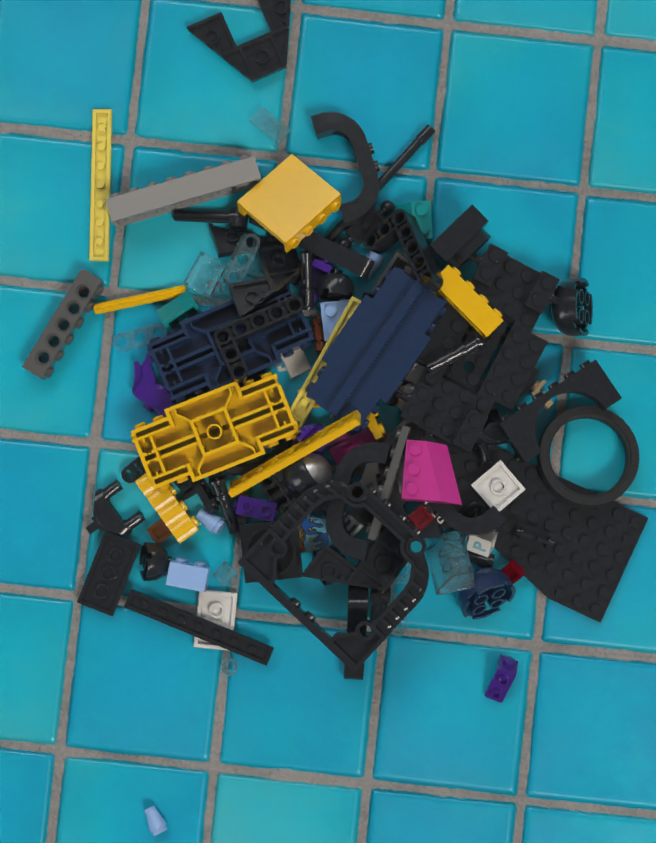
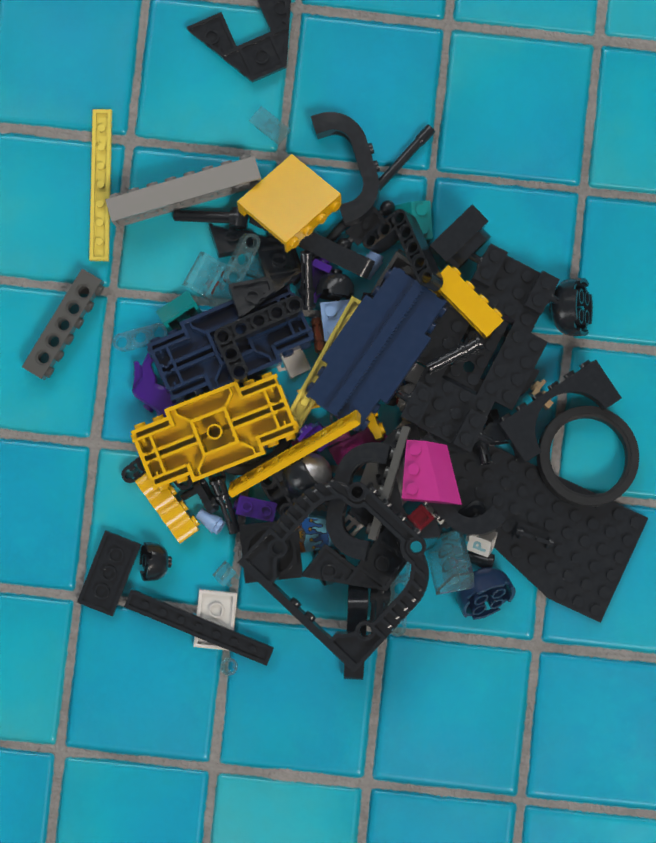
(106, 515): black connector -> none
(140, 299): yellow axle -> none
(155, 821): light blue cone -> none
(159, 531): reddish brown plate -> none
(188, 575): light blue brick -> none
(498, 486): white plate -> none
(502, 679): dark purple bracket -> none
(513, 571): dark red plate -> none

